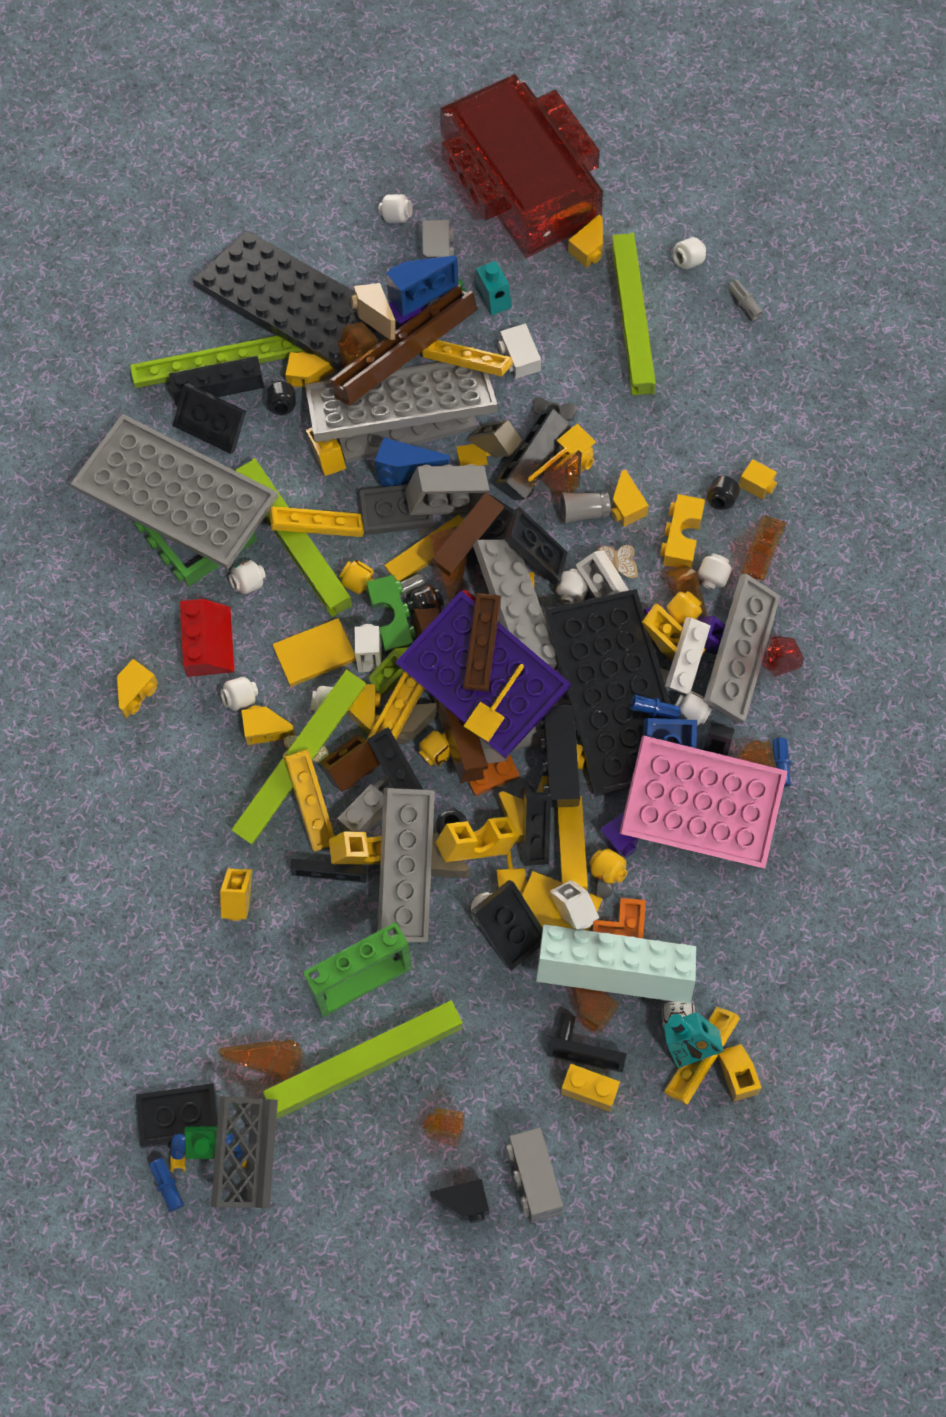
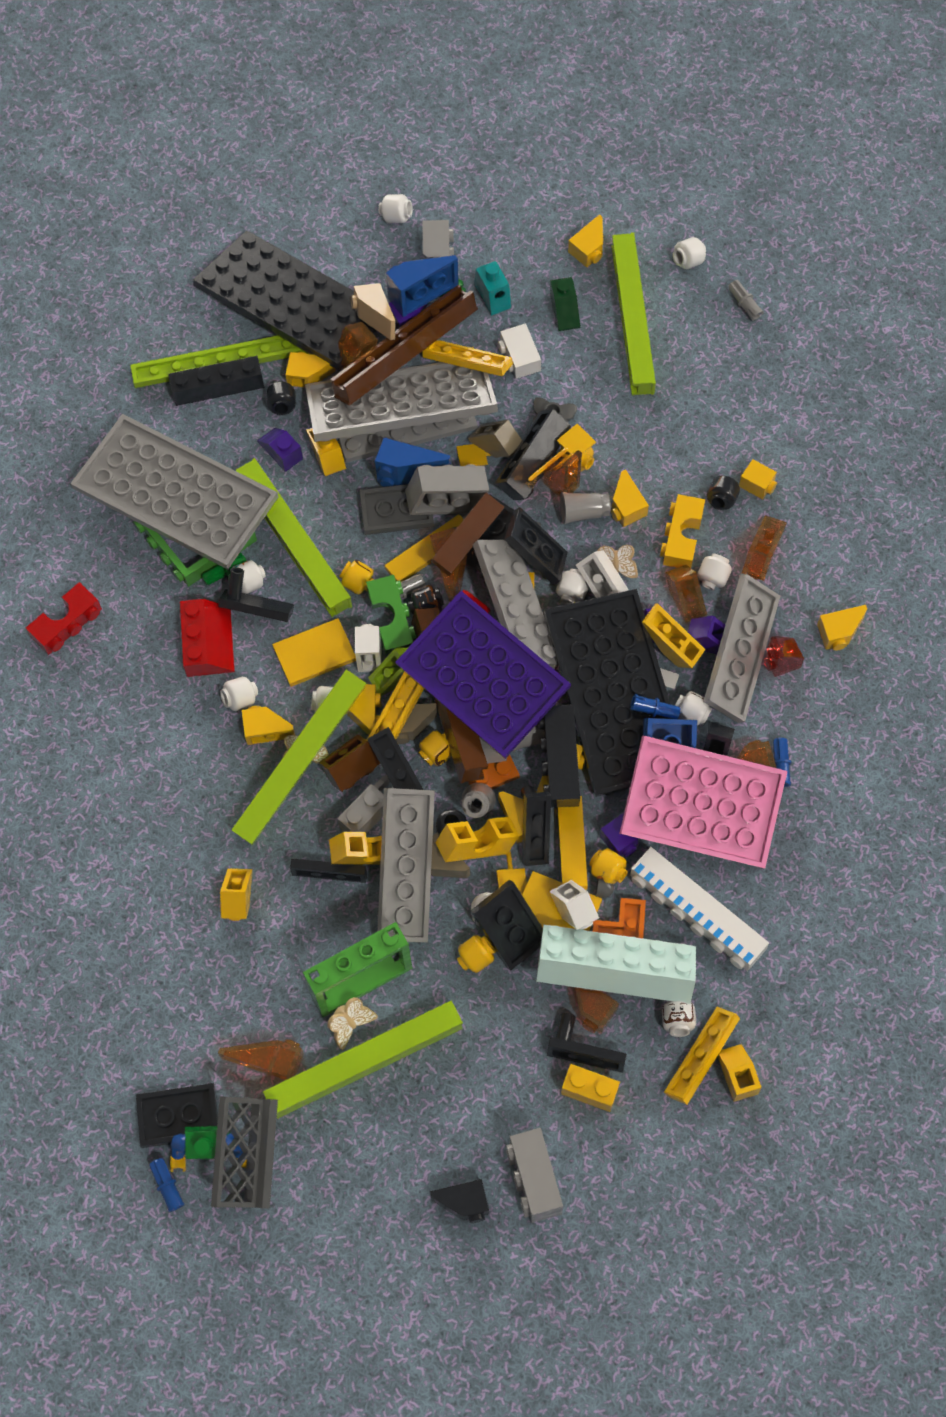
(52, 633): none -> red arch
(134, 686): yellow slope -> none
(209, 418): black plate -> none
(219, 572): none -> green axle
(236, 600): none -> black piece
(281, 448): none -> dark purple slope
(309, 799): yellow tile -> none
(316, 521): yellow tile -> none
(347, 1018): none -> tan animal
(445, 1126): clear orange slope -> none
(476, 953): none -> yellow head
(482, 642): reddish brown tile -> none
(484, 794): none -> light grey plant
(485, 720): yellow piece -> none
(523, 162): clear red piece -> none
(565, 303): none -> dark green slope
(684, 606): yellow head -> none
(687, 656): white plate -> none
(691, 1038): teal torso -> none
(699, 909): none -> white brick
(840, 626): none -> yellow slope

